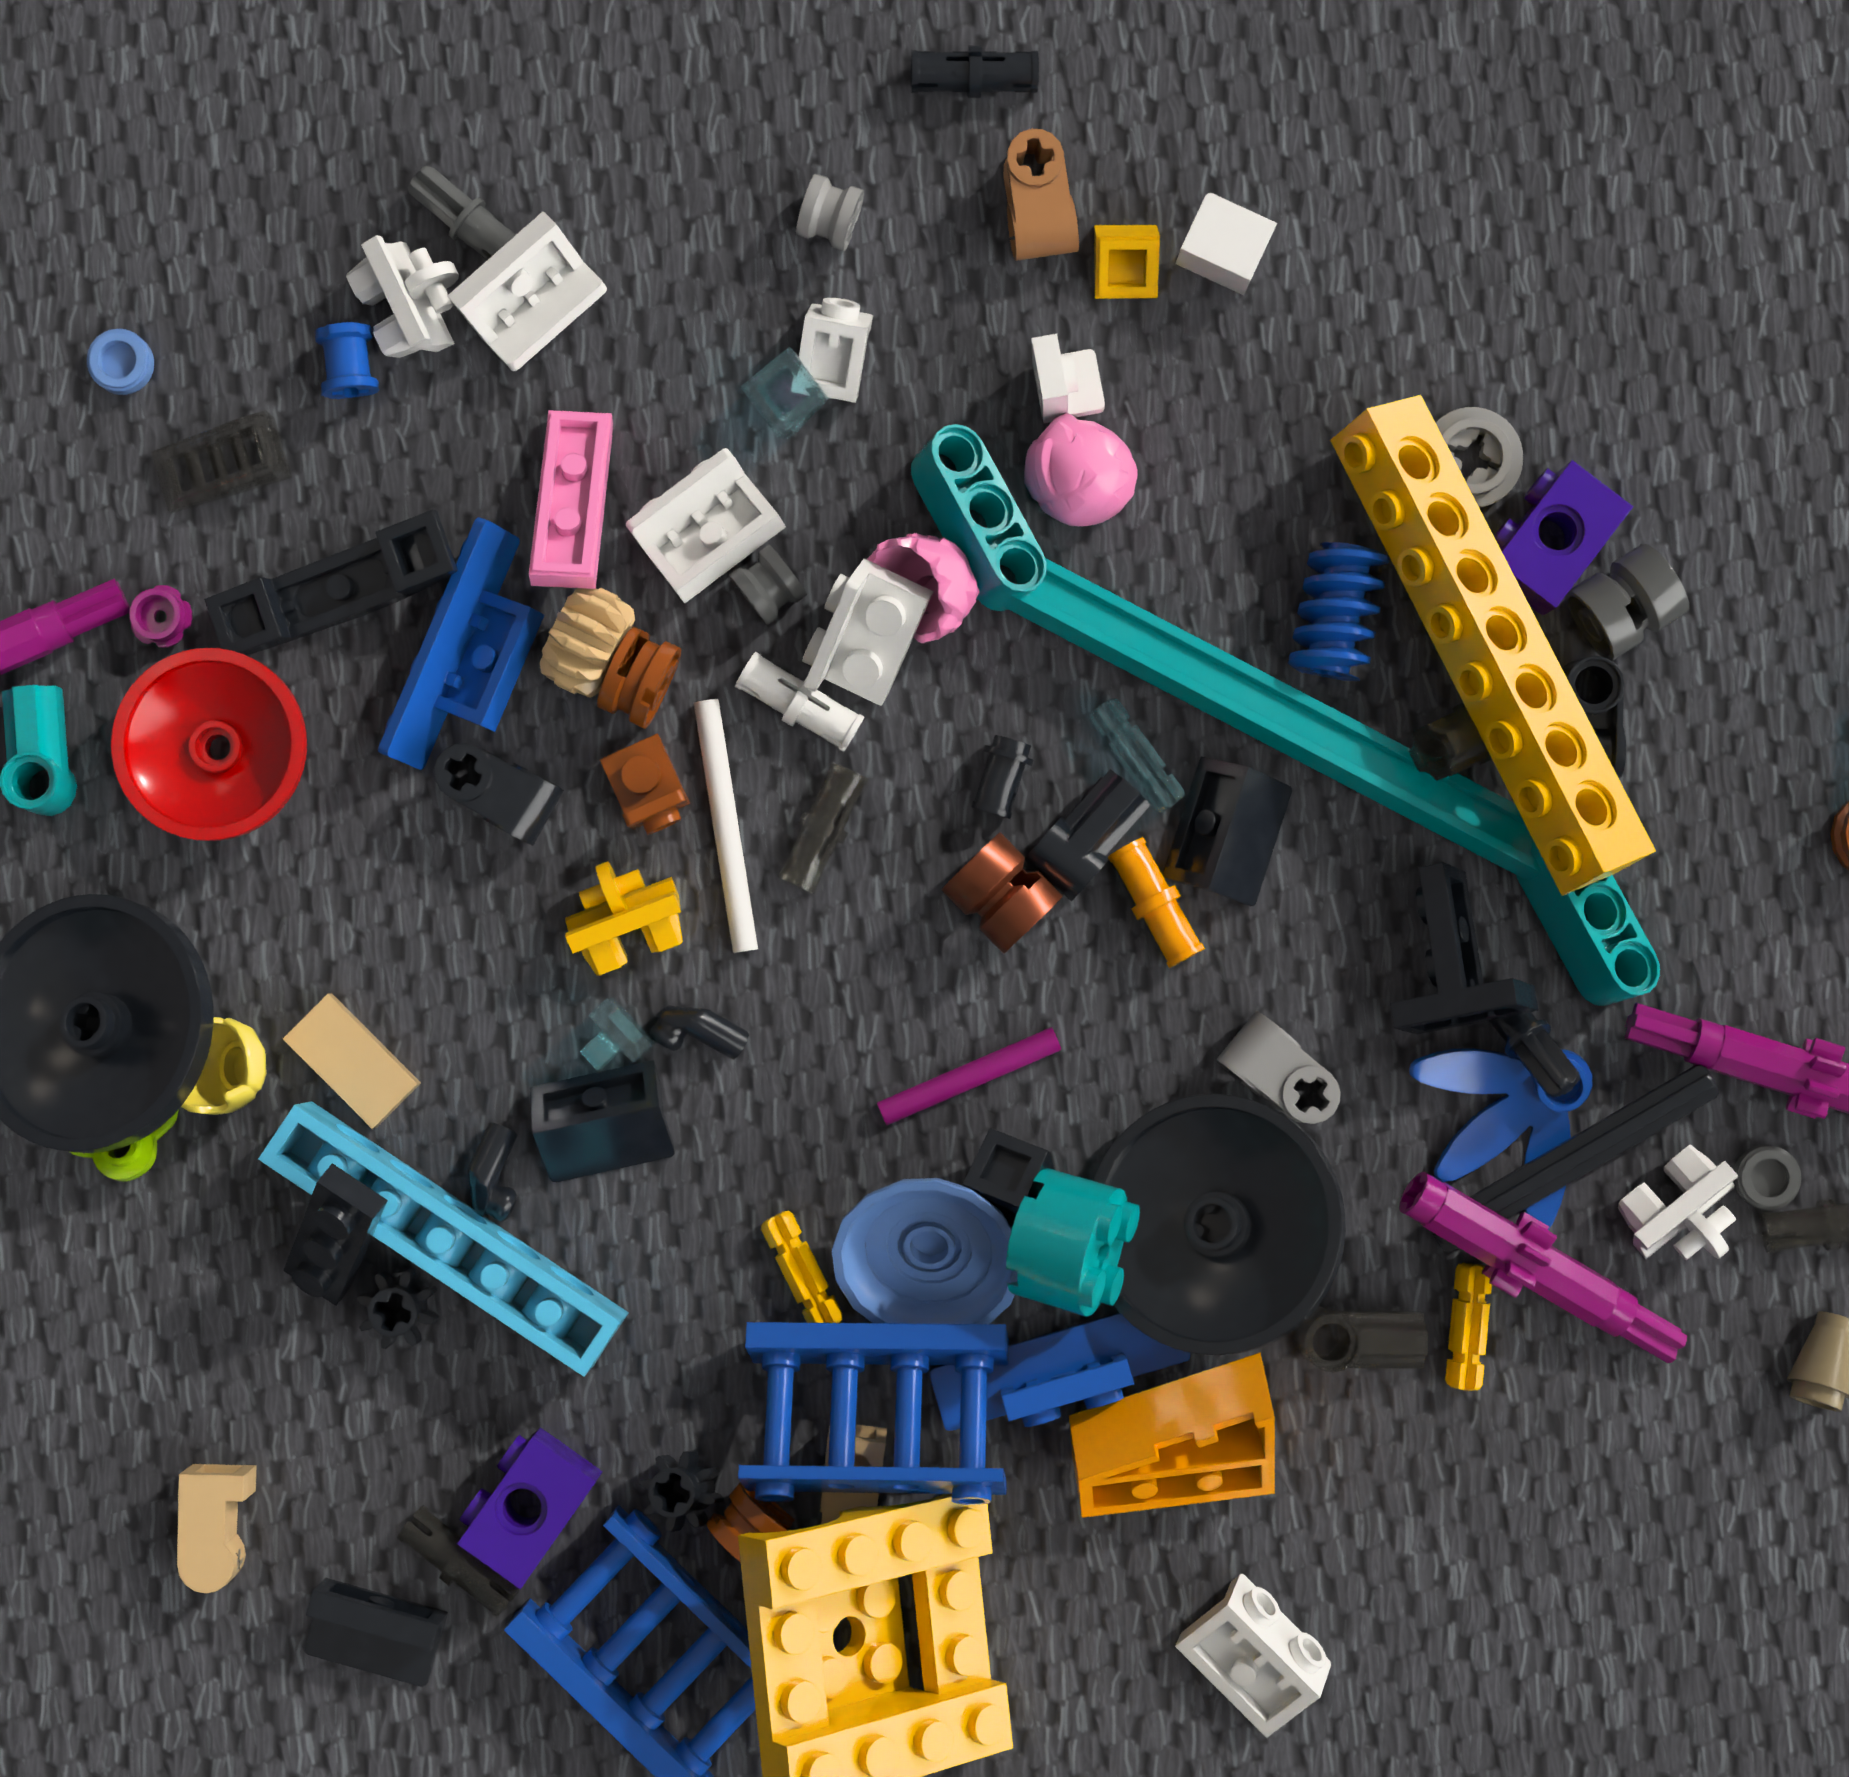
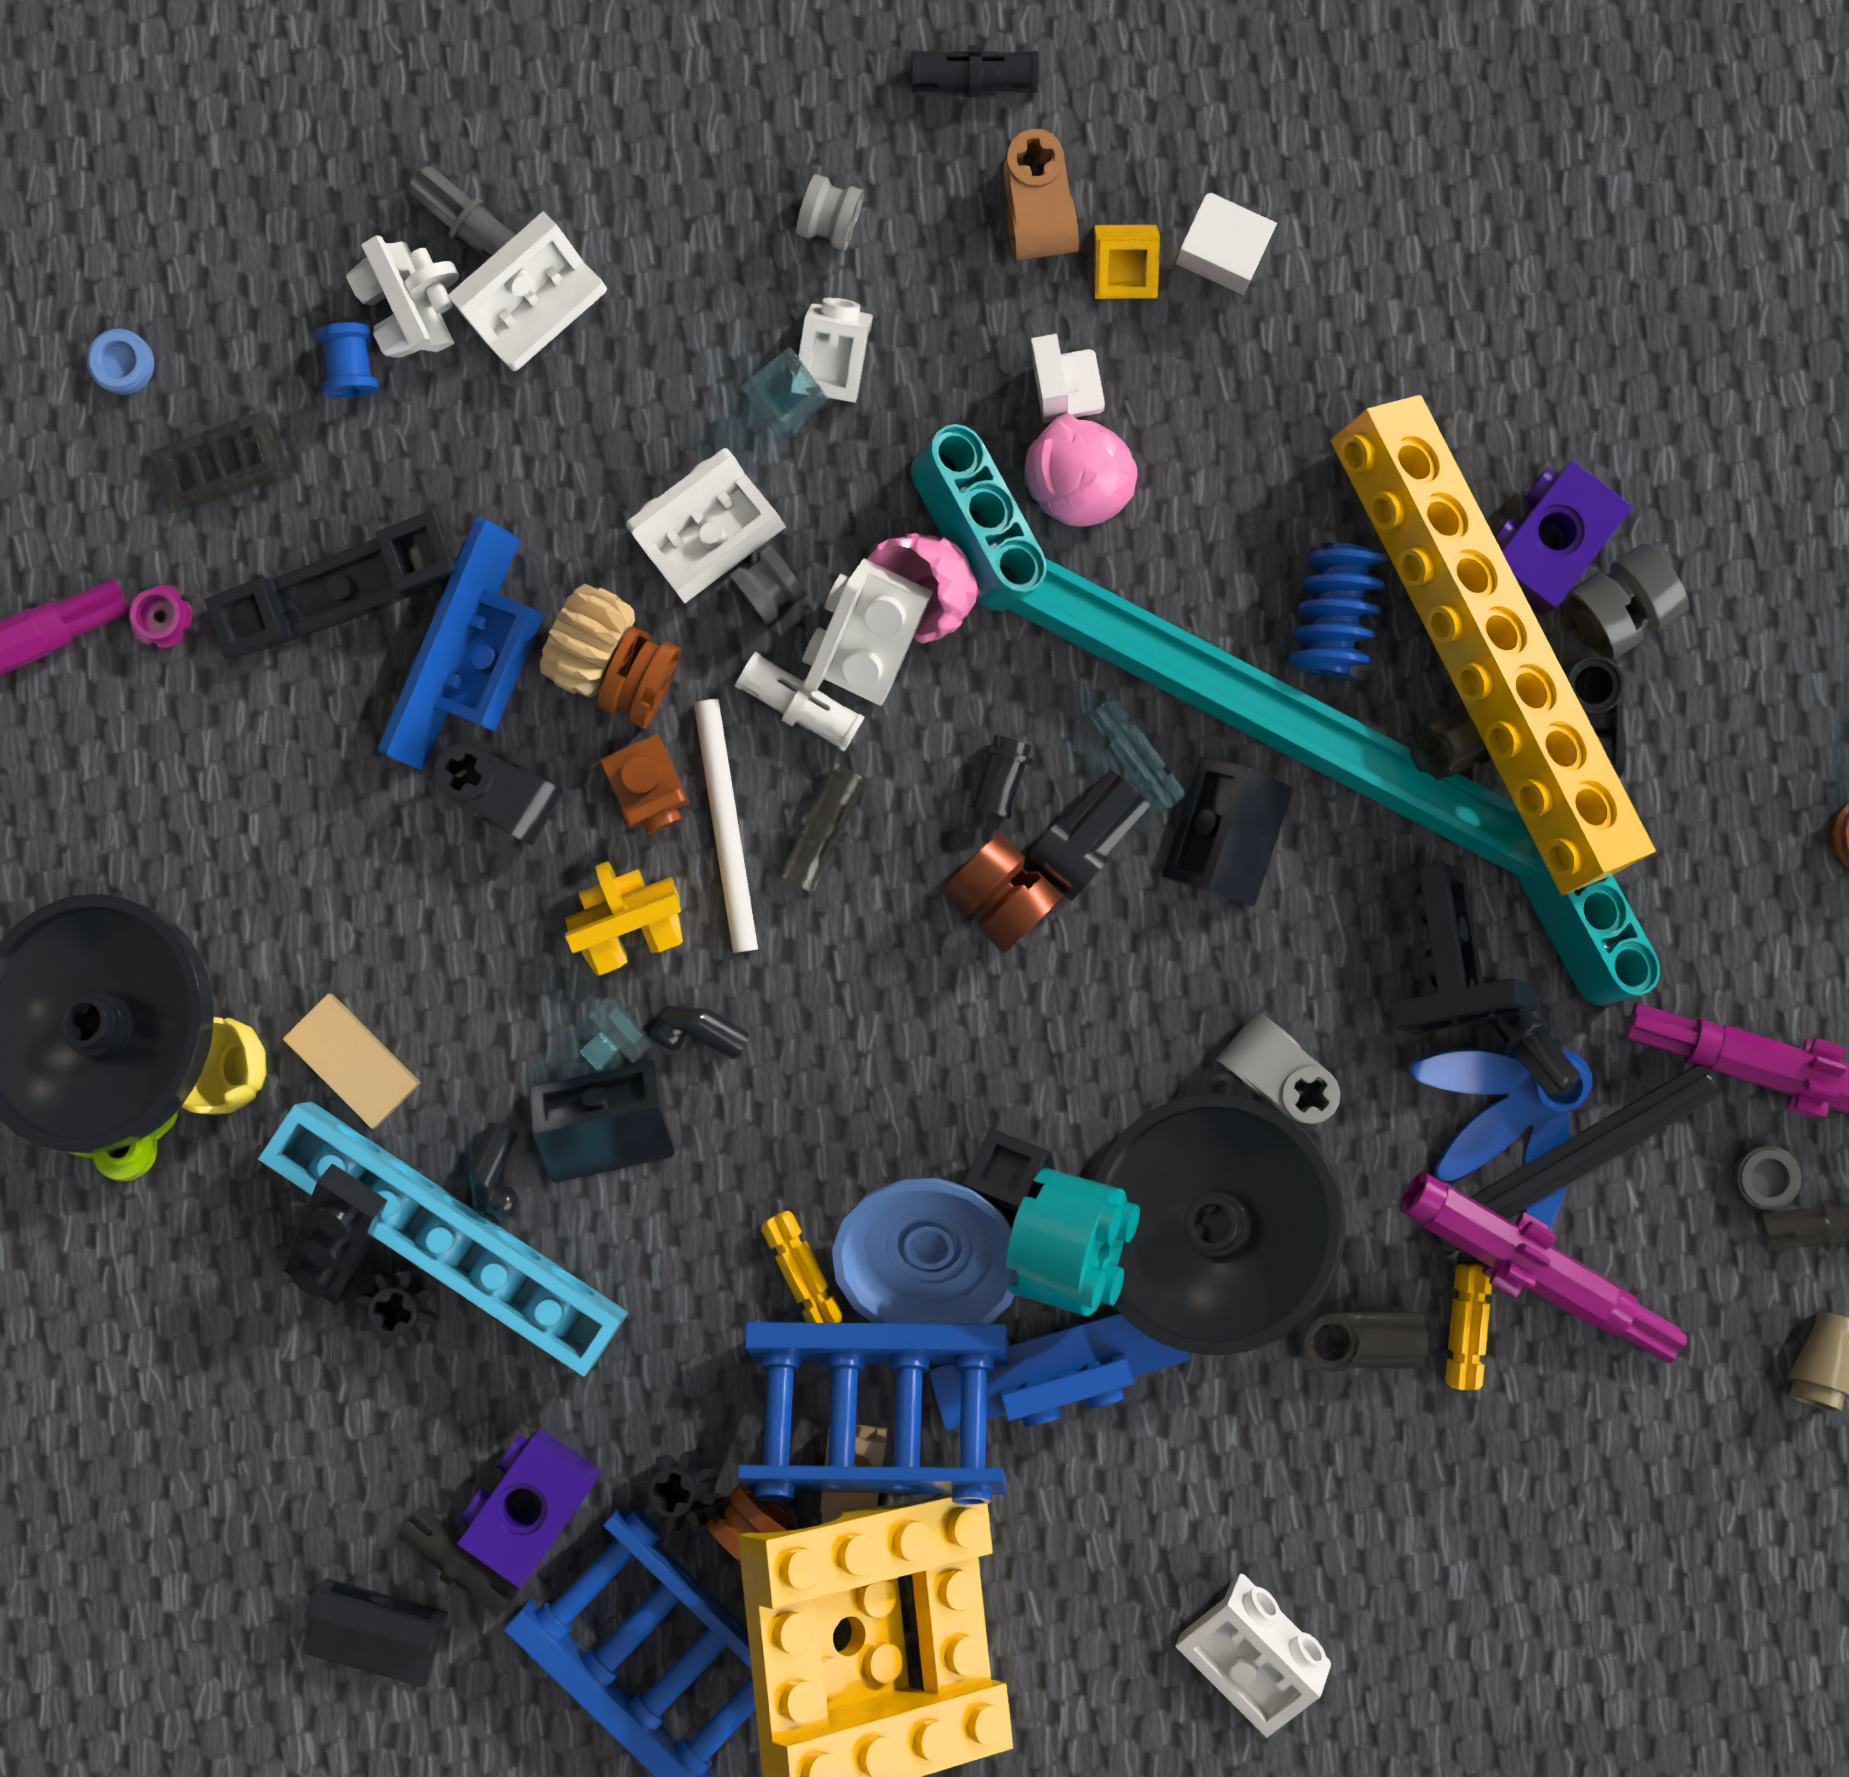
(34, 743): teal piece -> none
(166, 738): red dish -> none
(207, 1523): tan leg -> none
(571, 500): bright pink tile -> none
(969, 1076): magenta bar -> none
(1156, 902): light orange pin -> none
(1178, 1443): light orange wedge -> none
(1498, 445): light grey gear -> none
(1702, 1188): white hips -> none

